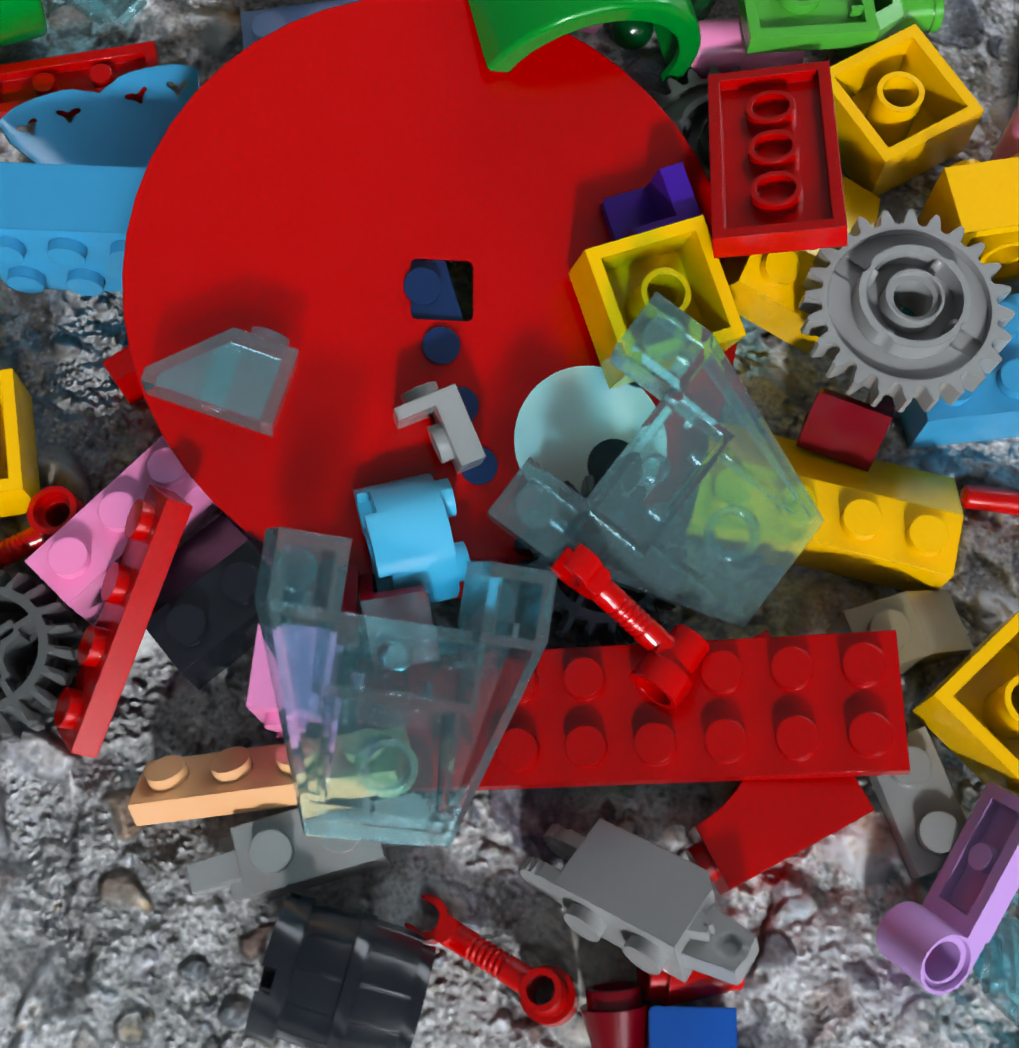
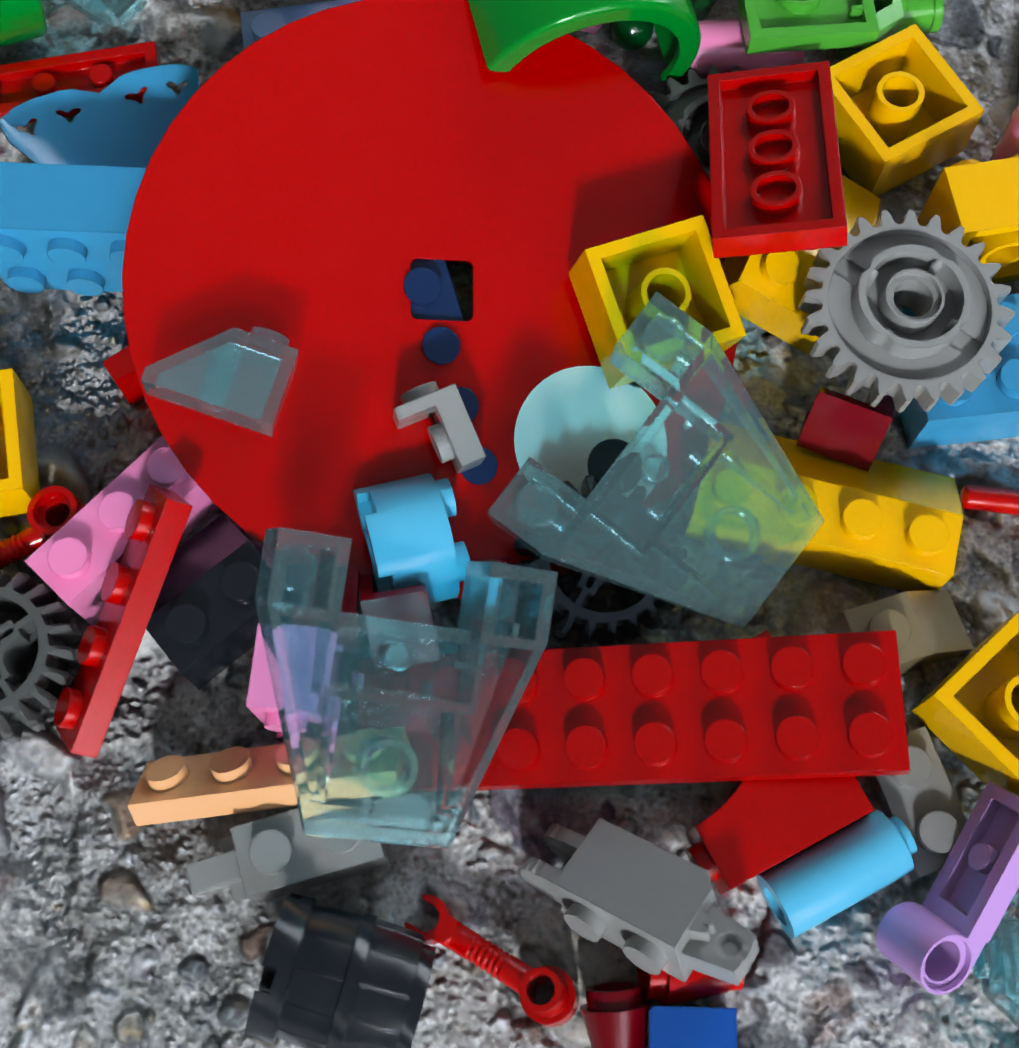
(662, 202): dark purple panel -> none
(668, 658): red brick -> none
(837, 872): none -> medium azure brick

